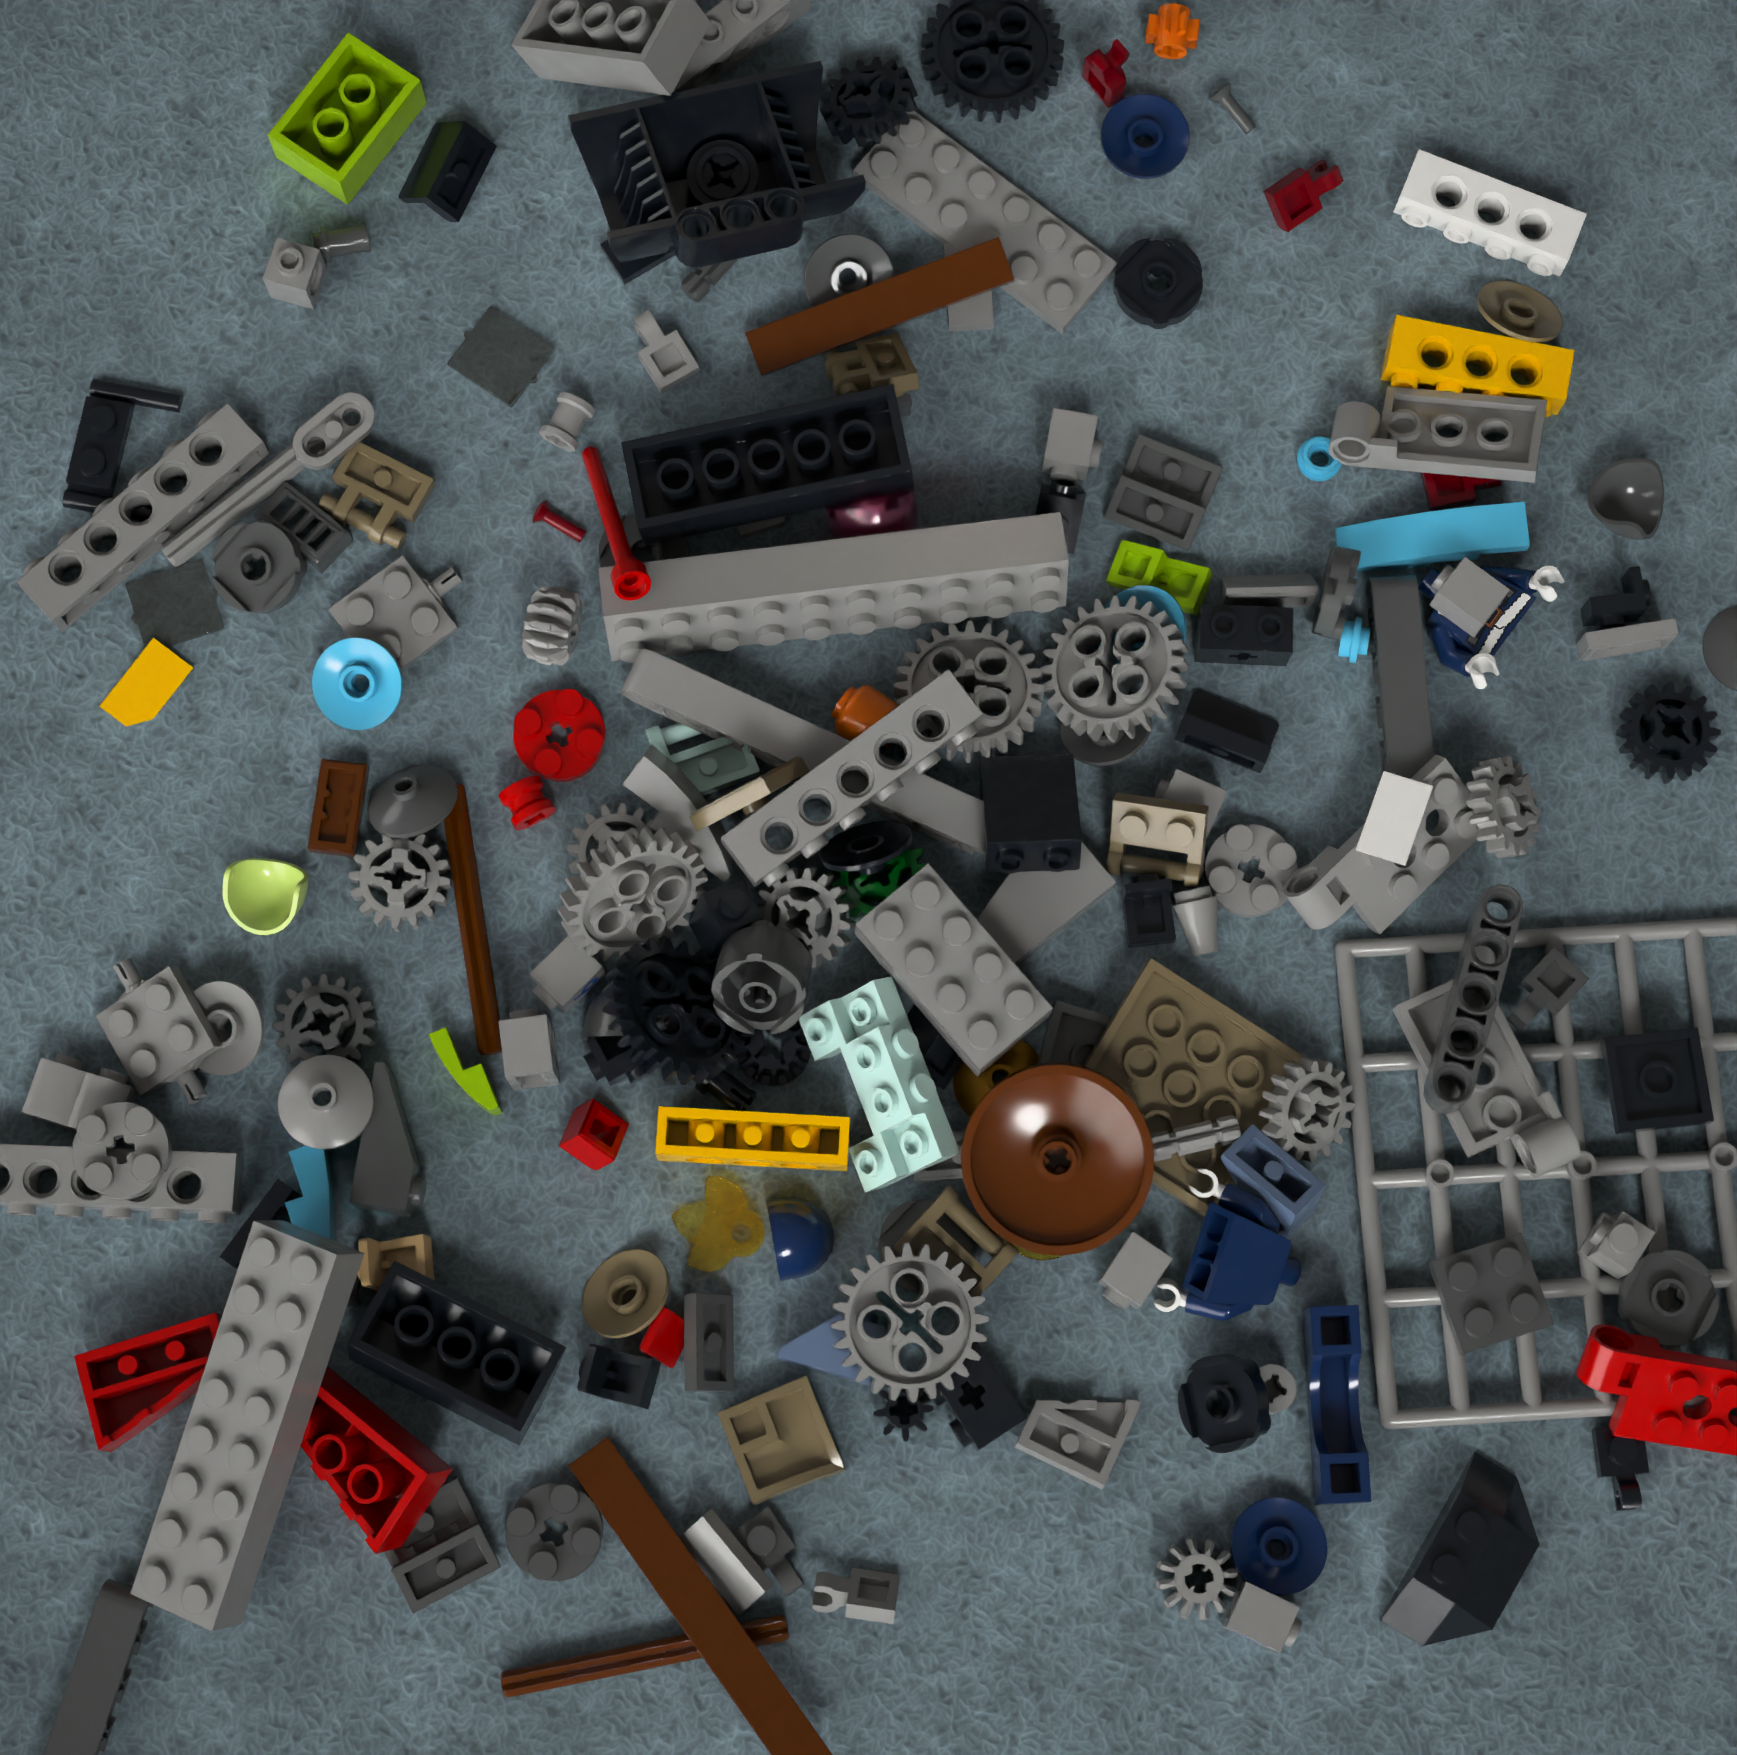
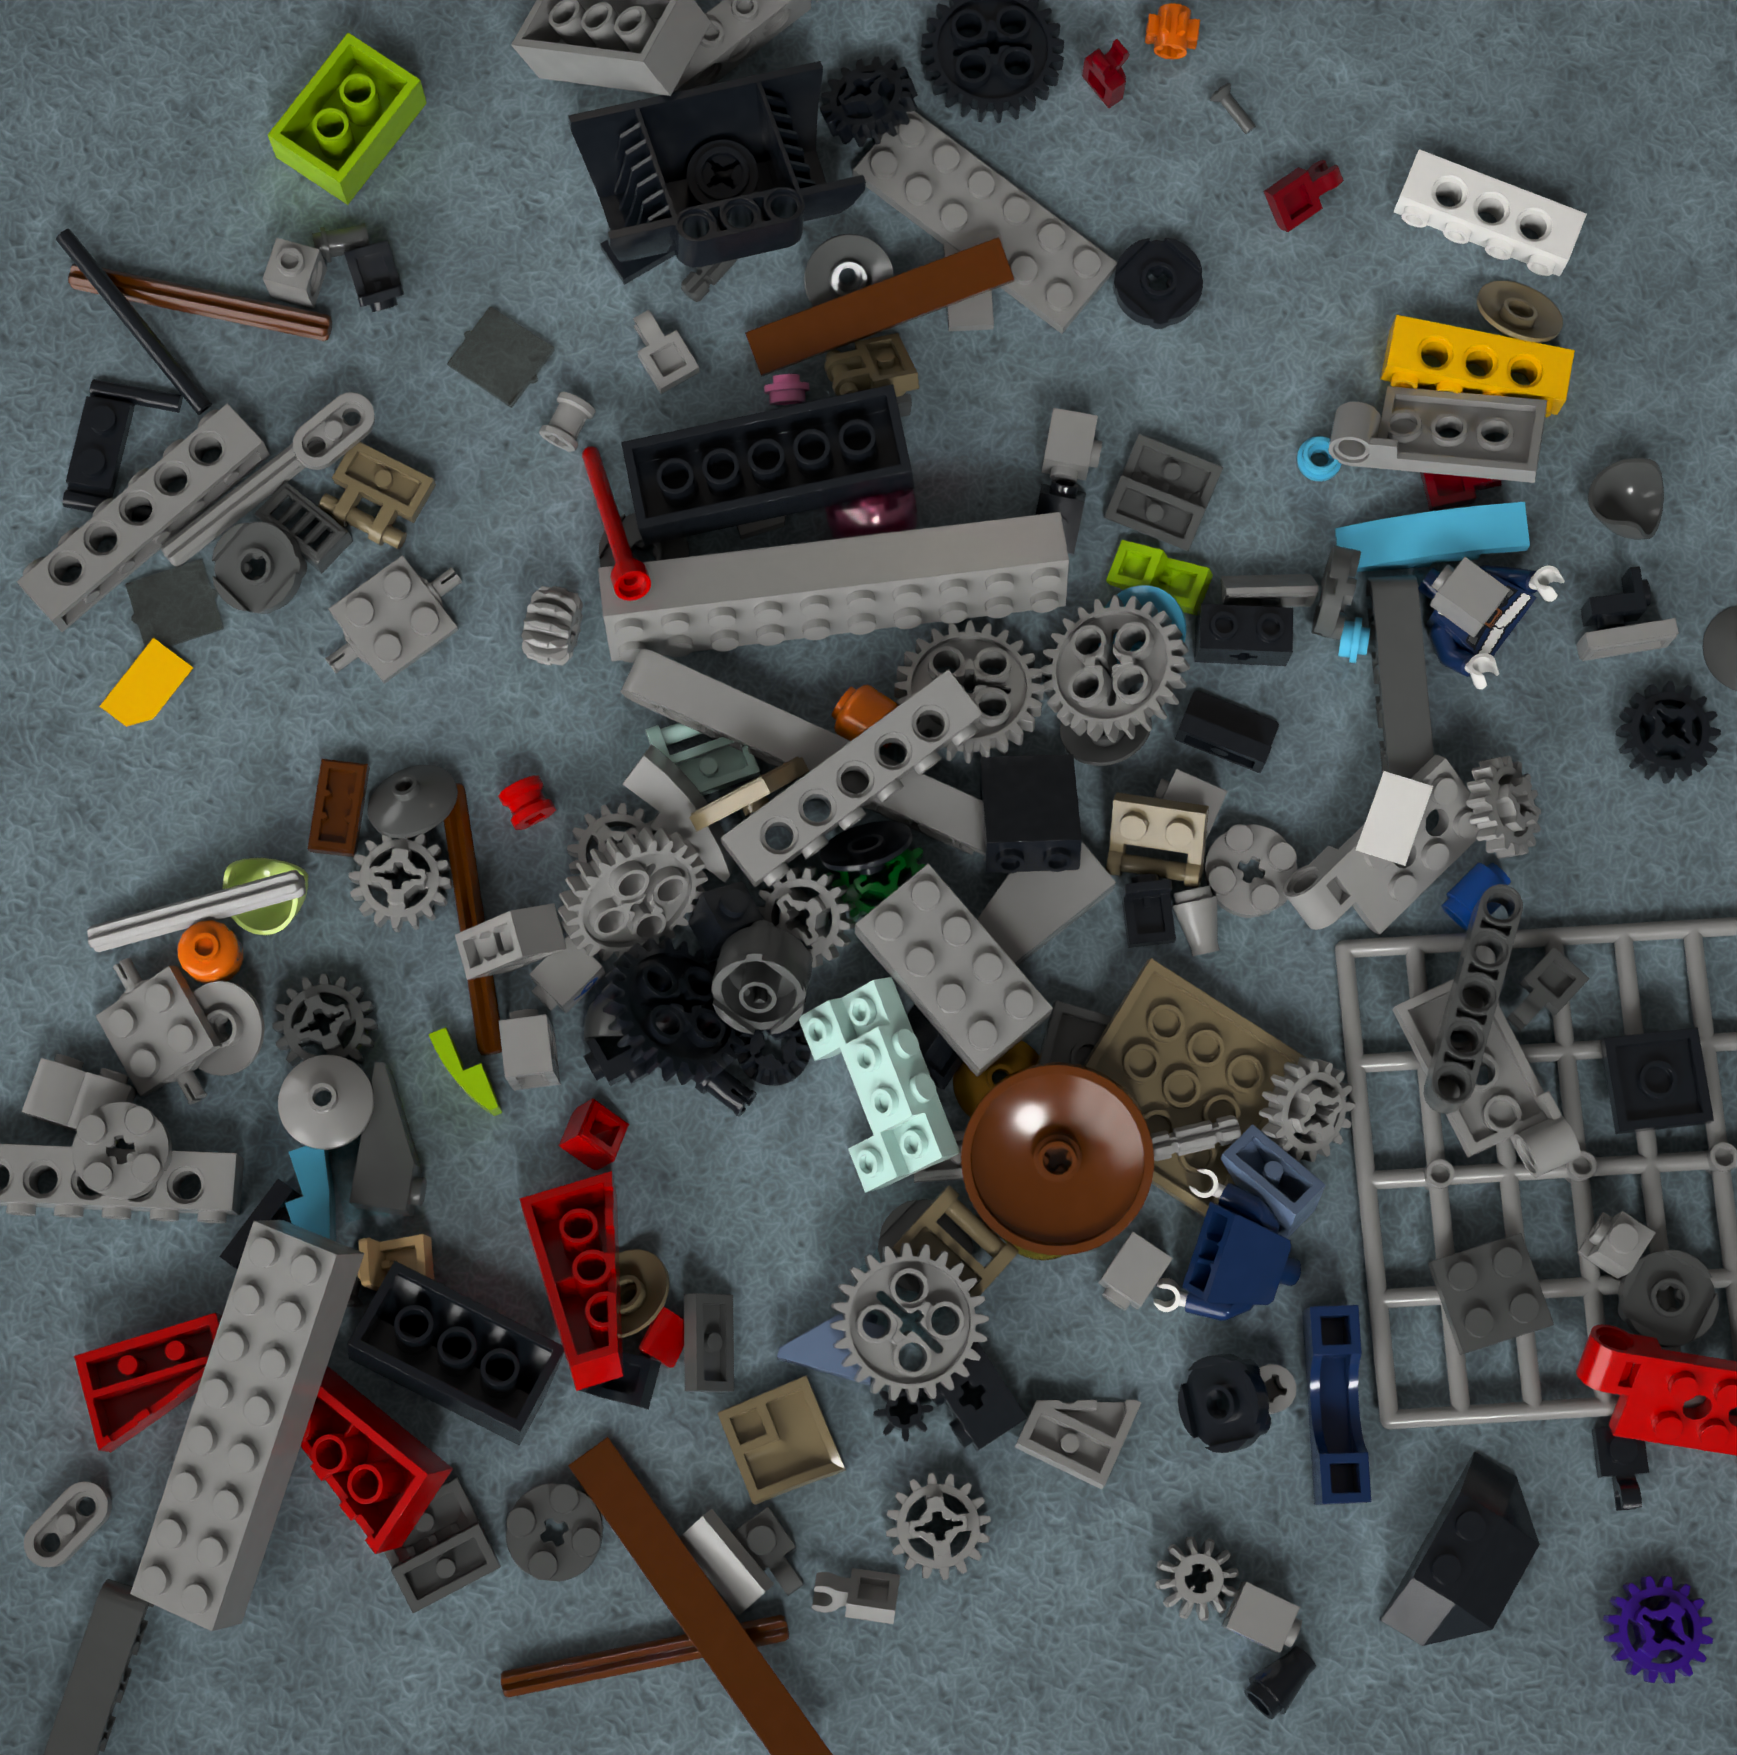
(68, 1523): none -> light grey plate
(133, 321): none -> black piece
(196, 909): none -> light grey axle
(210, 952): none -> orange head
(212, 304): none -> reddish brown axle
(336, 683): medium azure dish -> none
(375, 275): none -> black bracket
(448, 169): black panel -> none
(510, 941): none -> light grey brick
(545, 514): dark red piece -> none
(565, 709): red plate -> none
(578, 1261): none -> red wedge
(712, 1223): clear yellow plate -> none
(752, 1138): yellow brick -> none
(787, 390): none -> bright pink plate
(800, 1236): dark blue helmet -> none
(935, 1503): none -> light grey gear
(1145, 117): dark blue dish -> none
(1278, 1683): none -> black cone
(1298, 1533): dark blue dish -> none
(1469, 889): none -> blue brick
(1671, 1611): none -> dark purple gear

